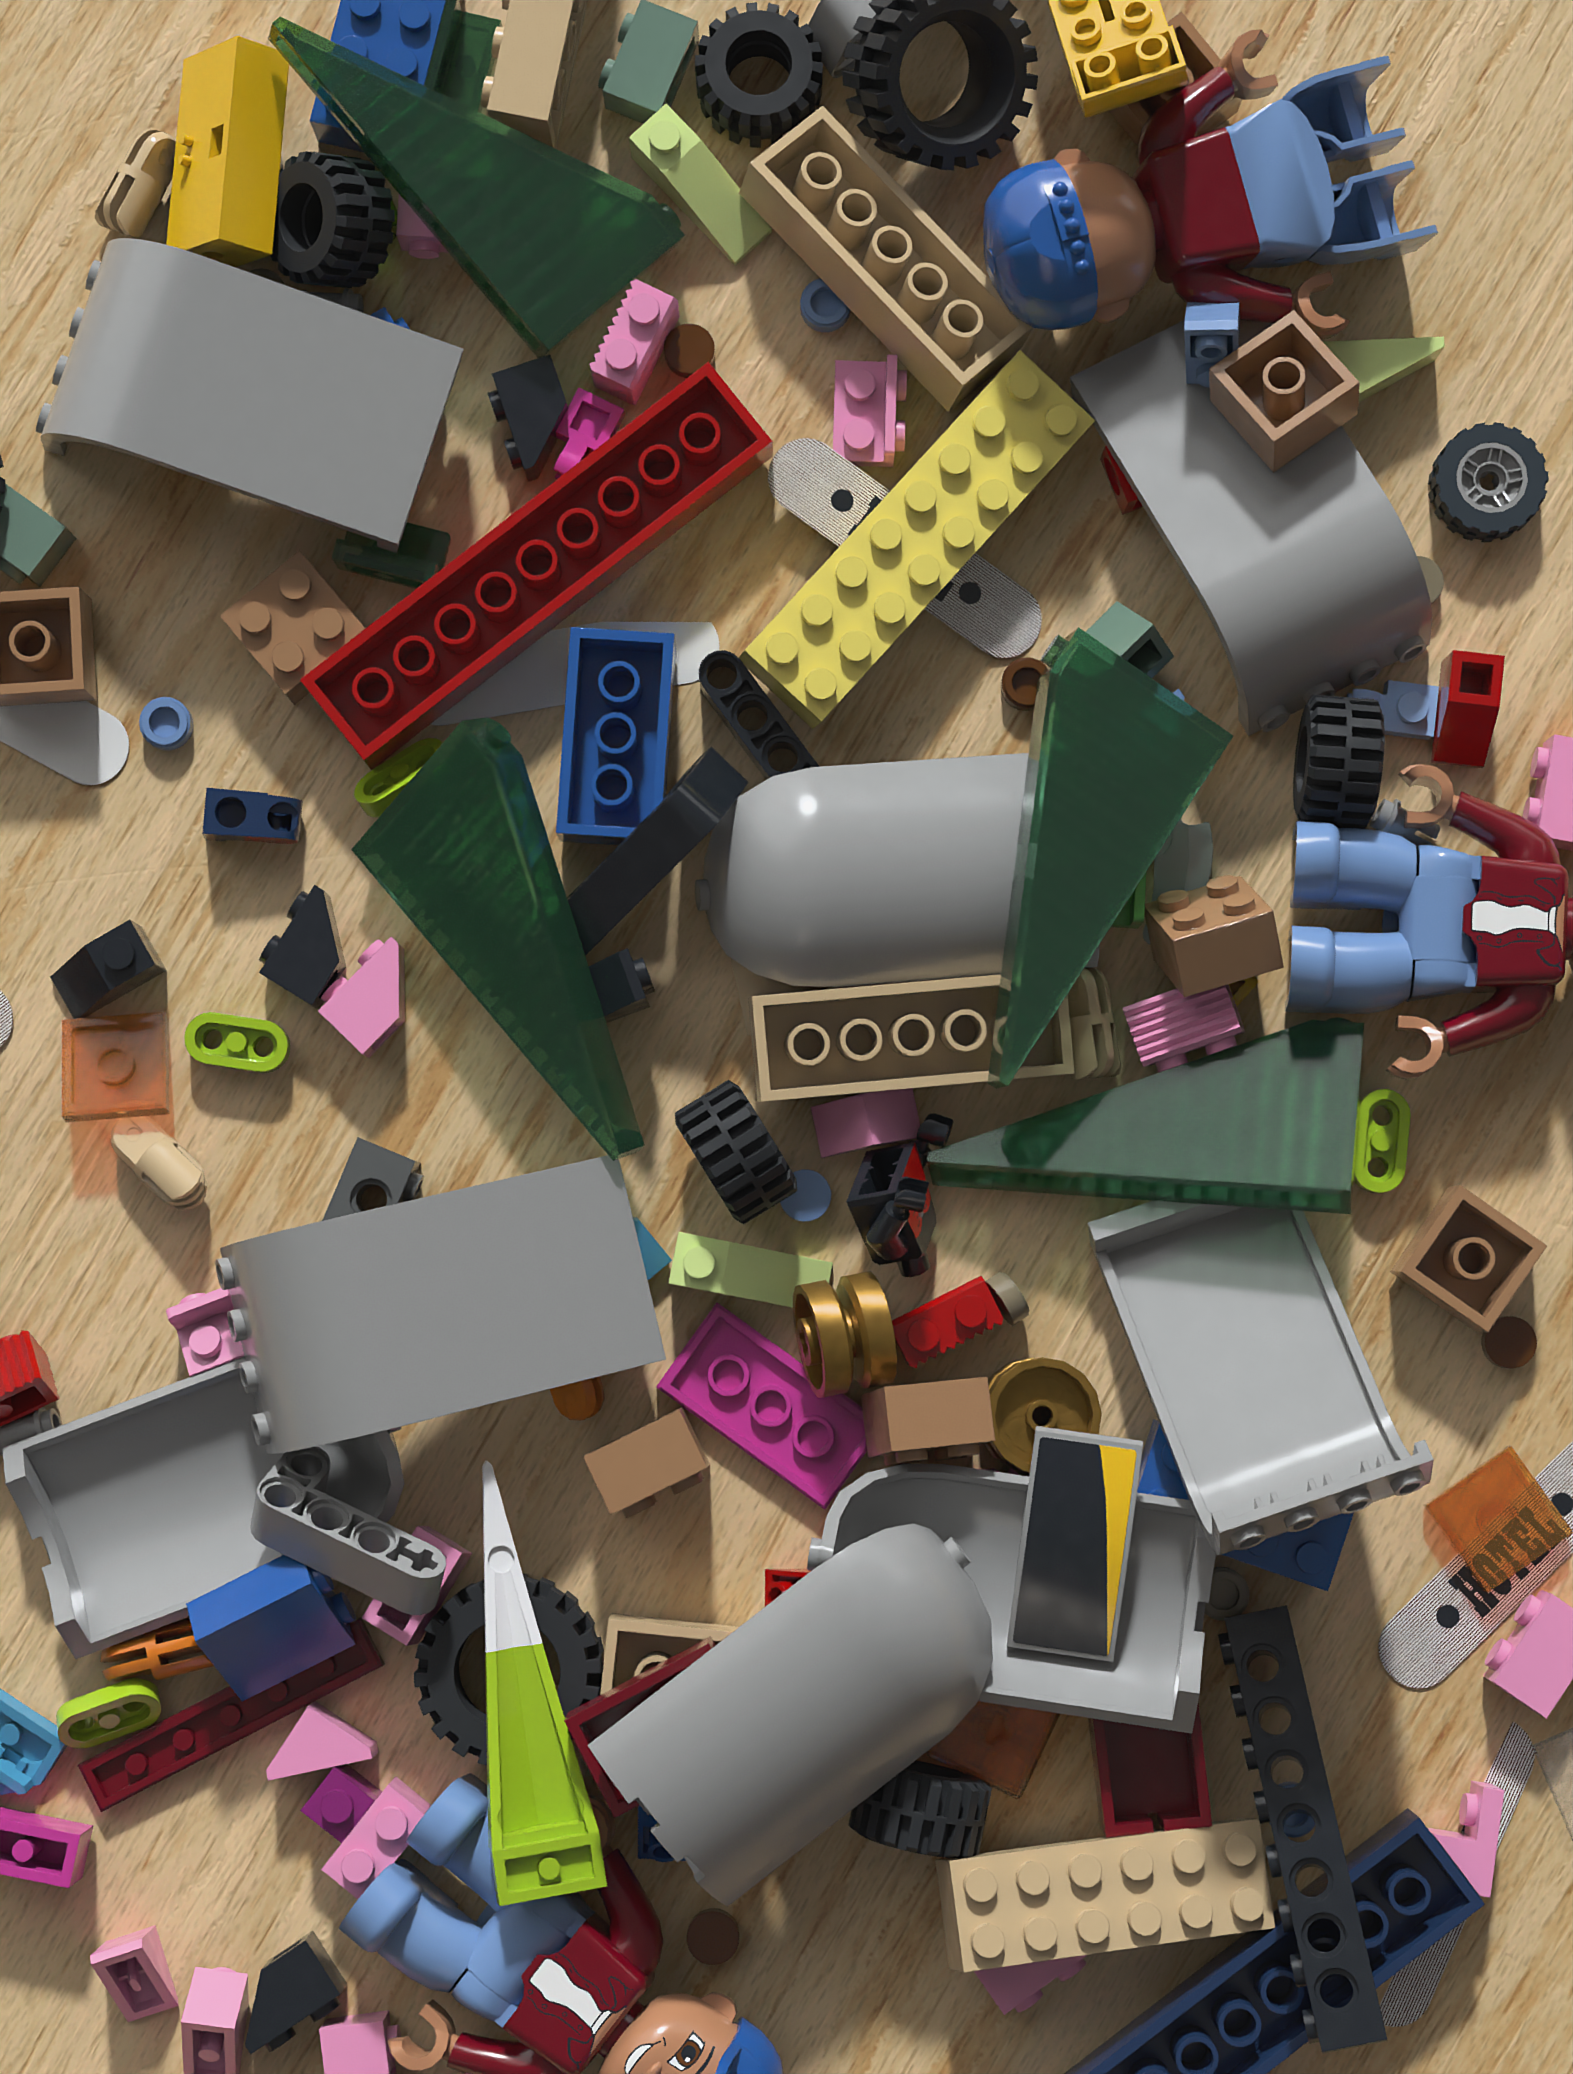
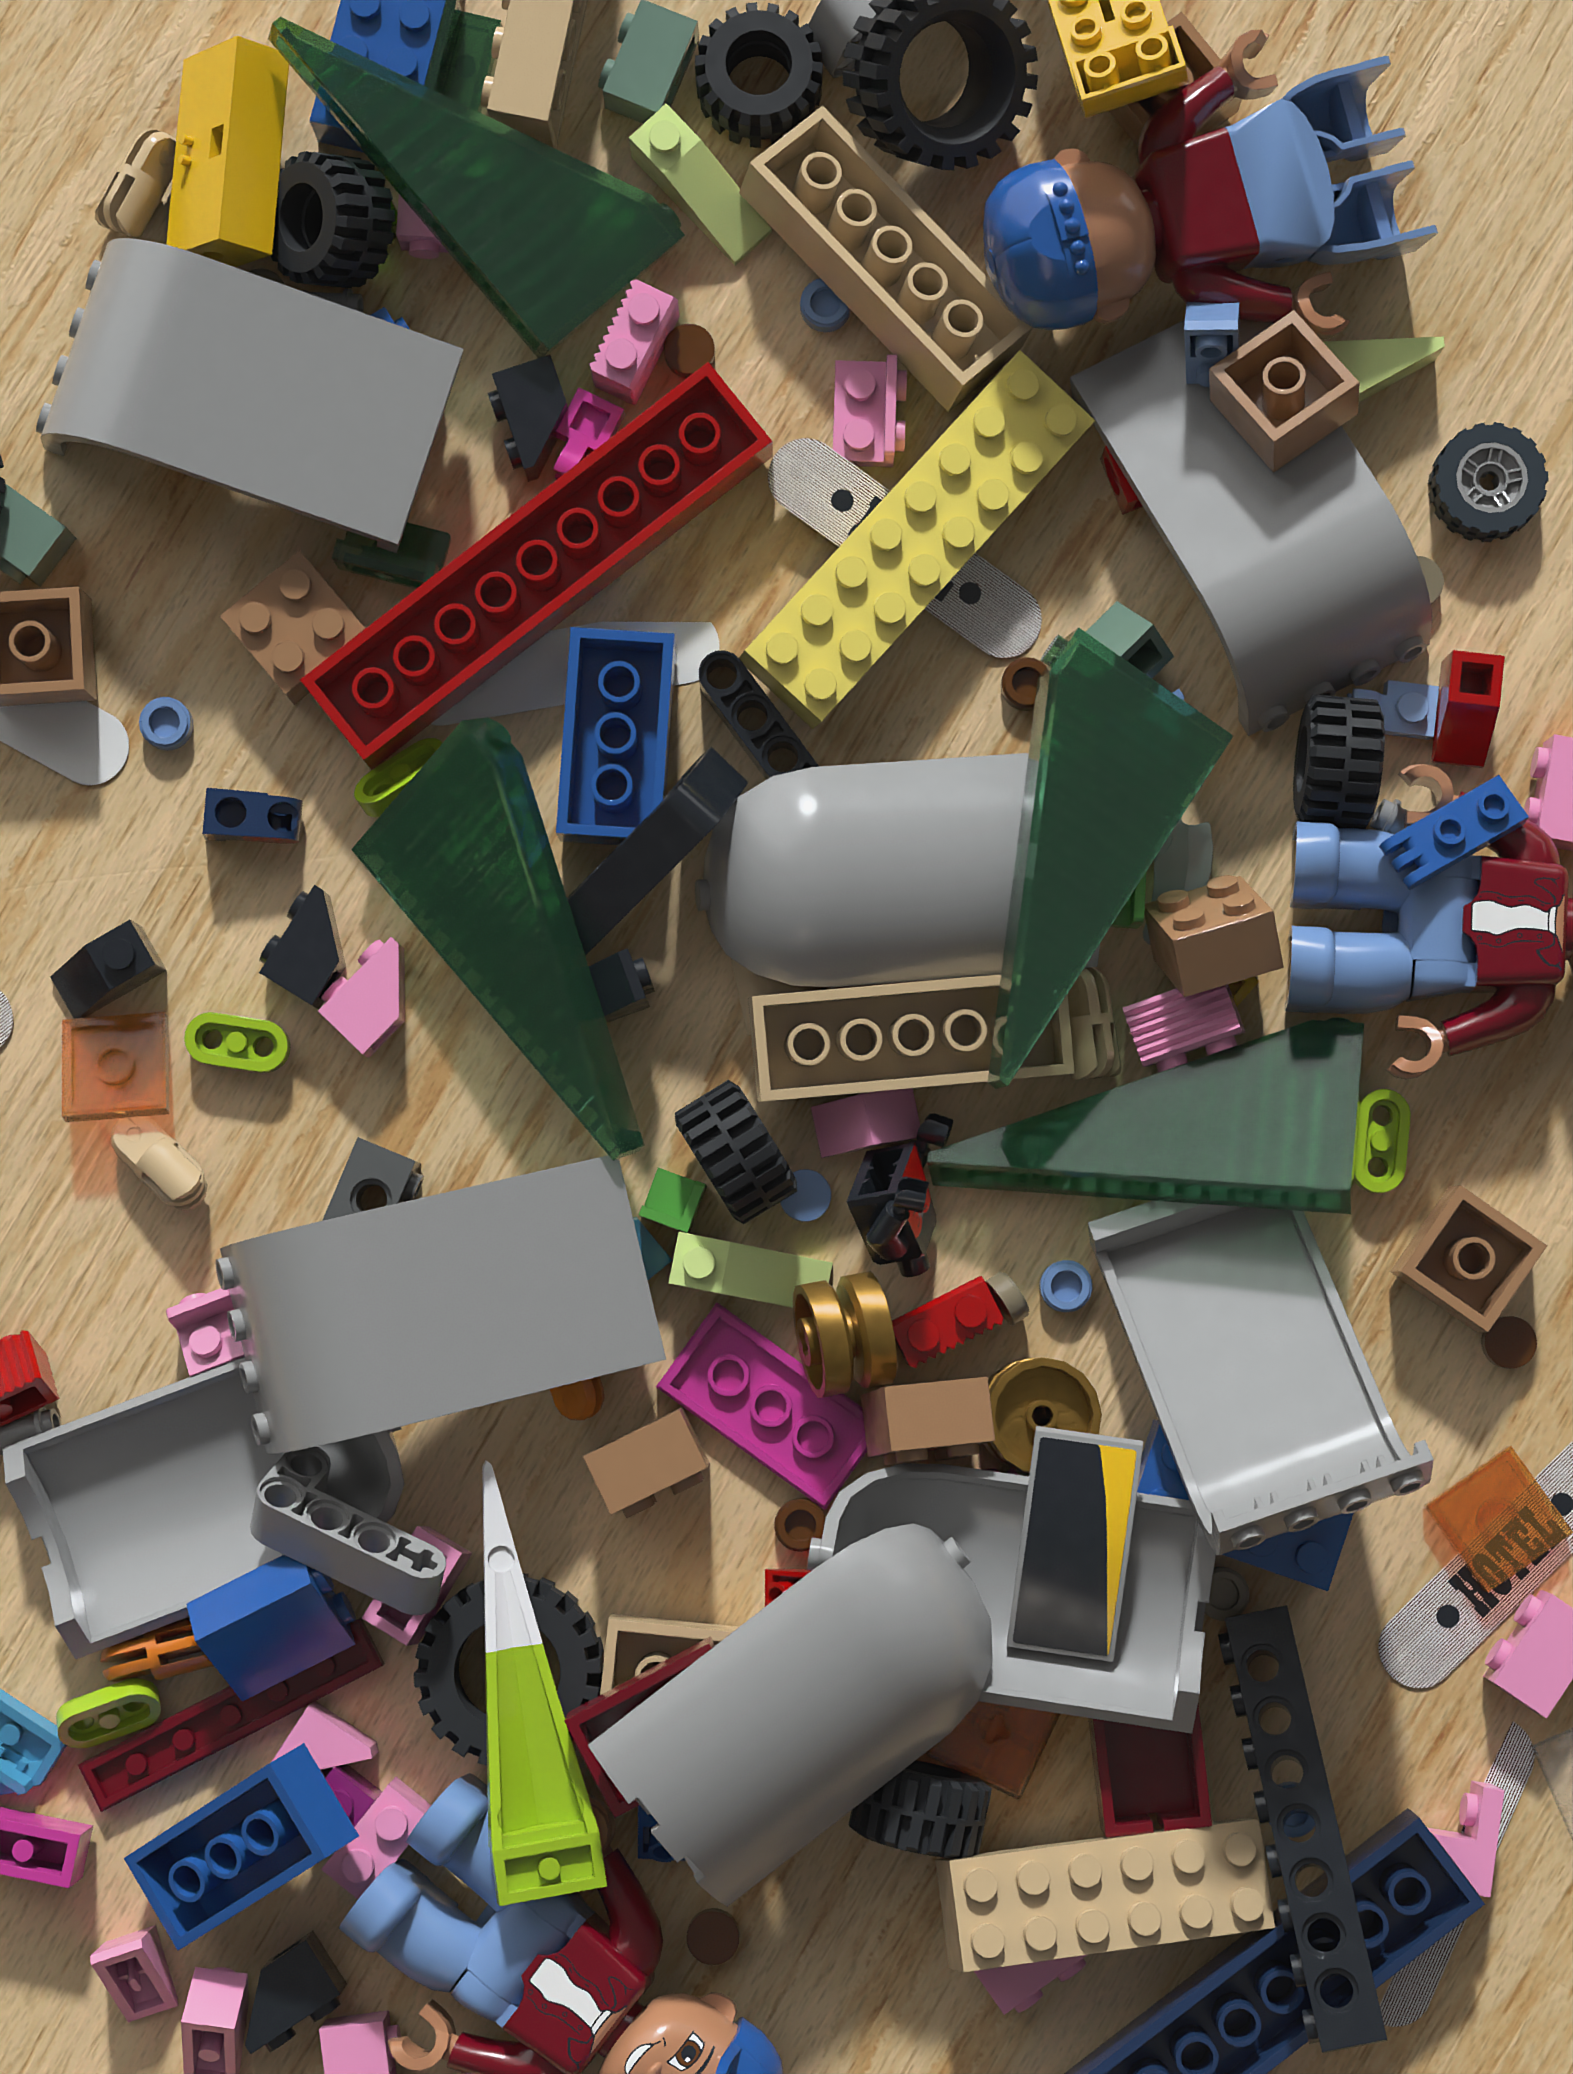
(241, 1846): none -> blue brick
(673, 1200): none -> bright green panel
(798, 1523): none -> reddish brown tile
(1065, 1286): none -> medium blue tile
(1455, 831): none -> blue hinge

